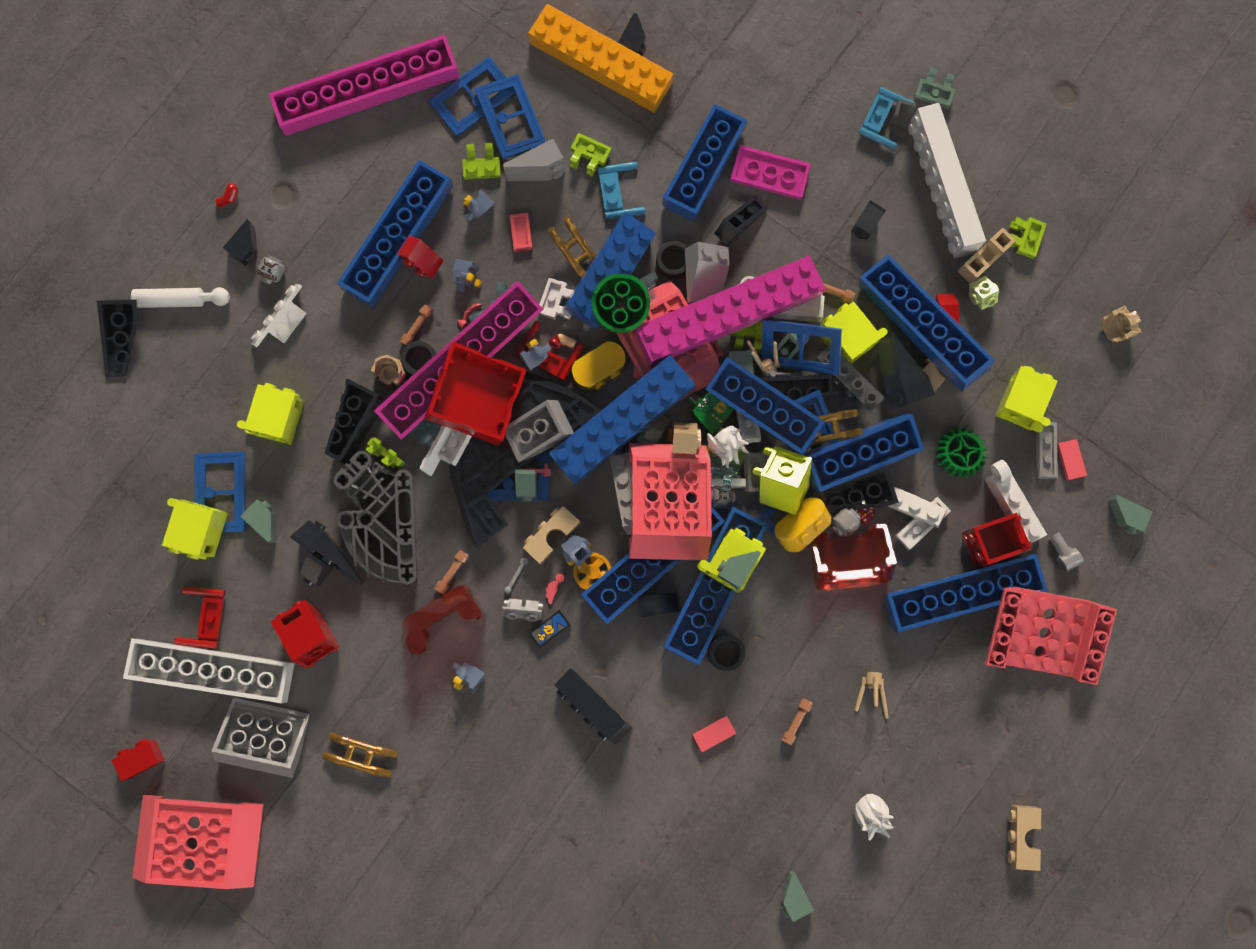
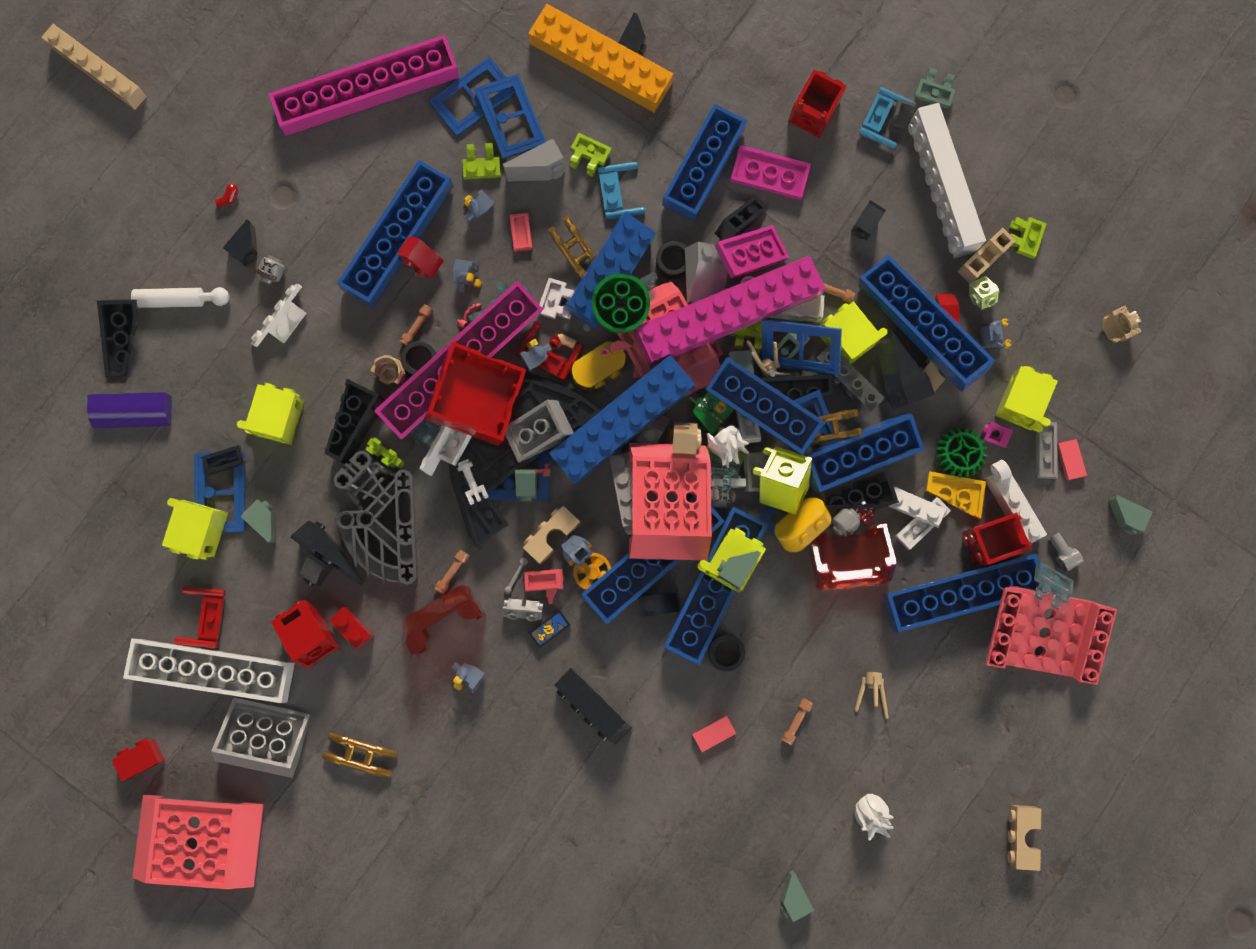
(94, 66): none -> tan brick
(129, 410): none -> dark purple brick
(239, 455): none -> black tile
(351, 628): none -> red brick
(474, 489): none -> white hinge
(543, 580): none -> coral tile
(615, 346): none -> coral piece
(751, 251): none -> dark pink plate
(810, 113): none -> red container
(959, 492): none -> yellow wing
(993, 335): none -> sand blue piece
(1003, 438): none -> dark pink brick
(1052, 580): none -> clear light blue plate

